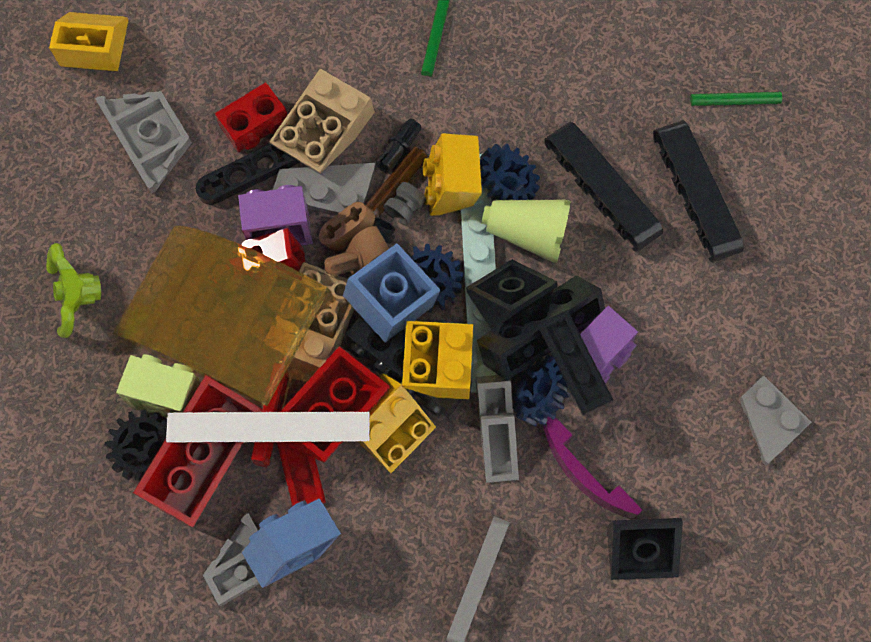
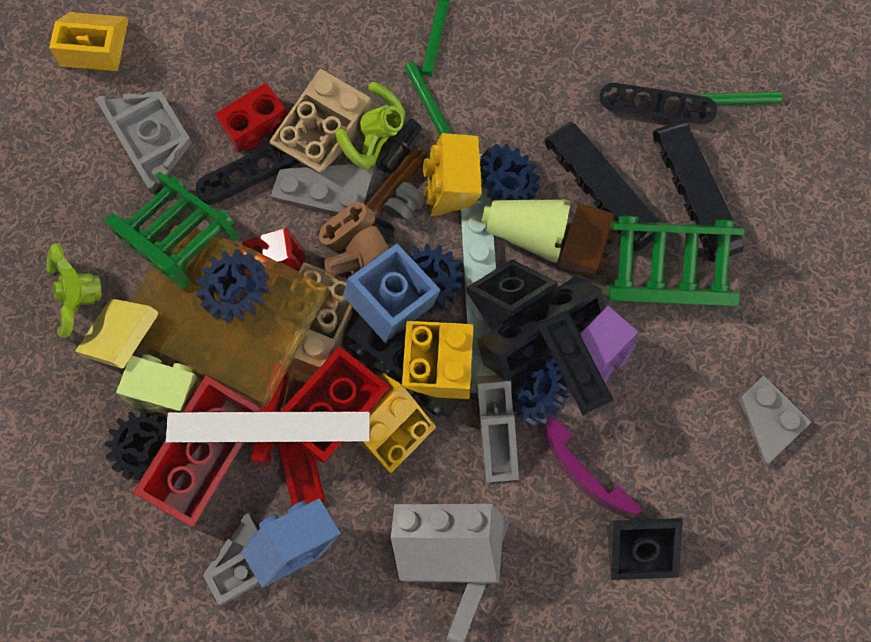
(117, 332): none -> light yellow tile
(157, 252): none -> green fence
(234, 288): none -> dark blue gear
(275, 210): medium lavender brick -> none
(376, 126): none -> lime piece
(427, 98): none -> green bar
(447, 542): none -> light grey slope
(586, 242): none -> reddish brown brick
(658, 98): none -> black beam
(688, 289): none -> green fence

